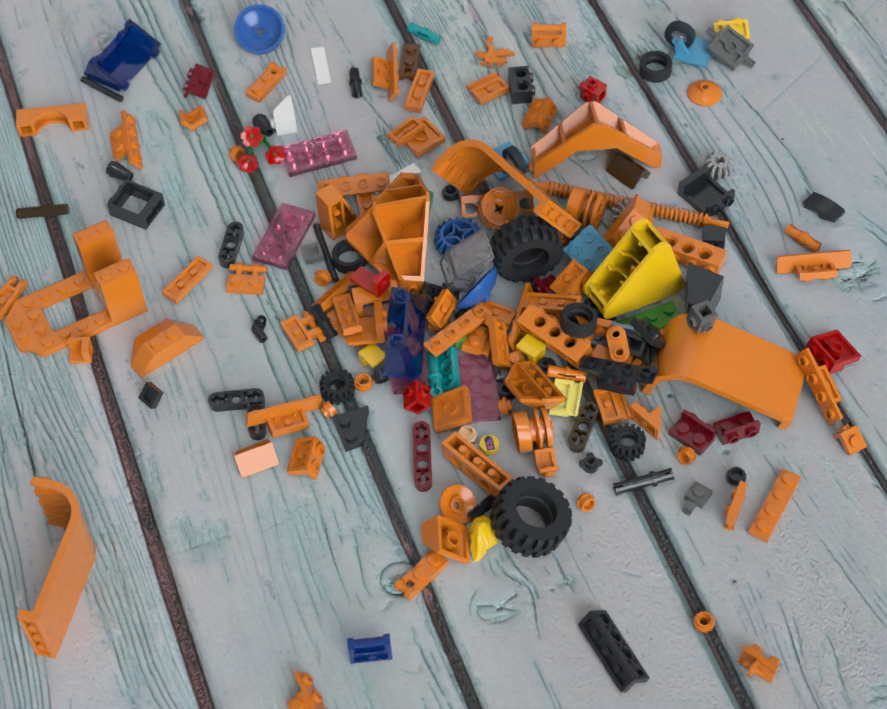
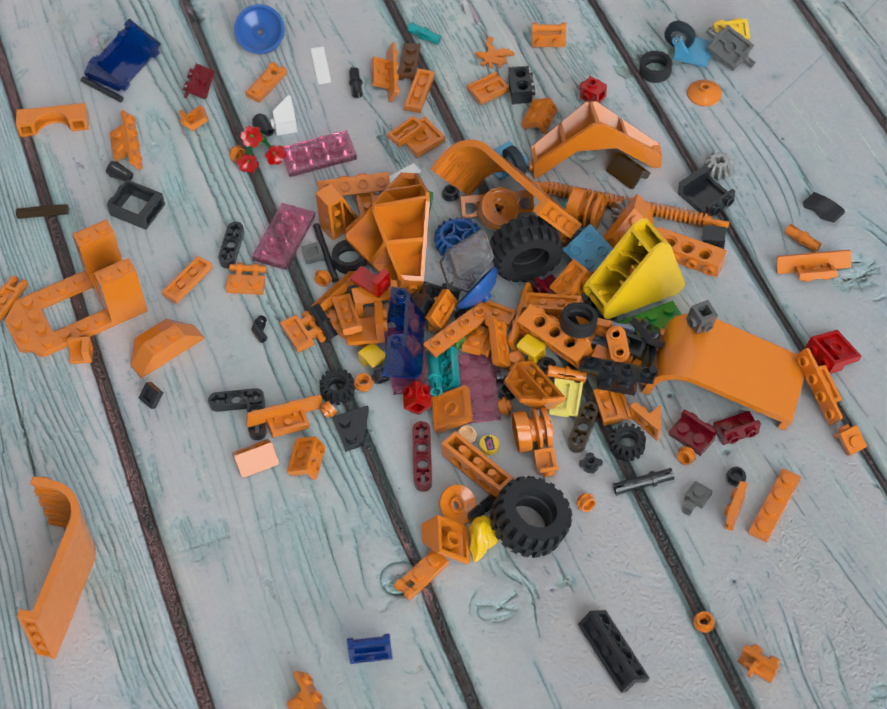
(702, 286): black slope -> none

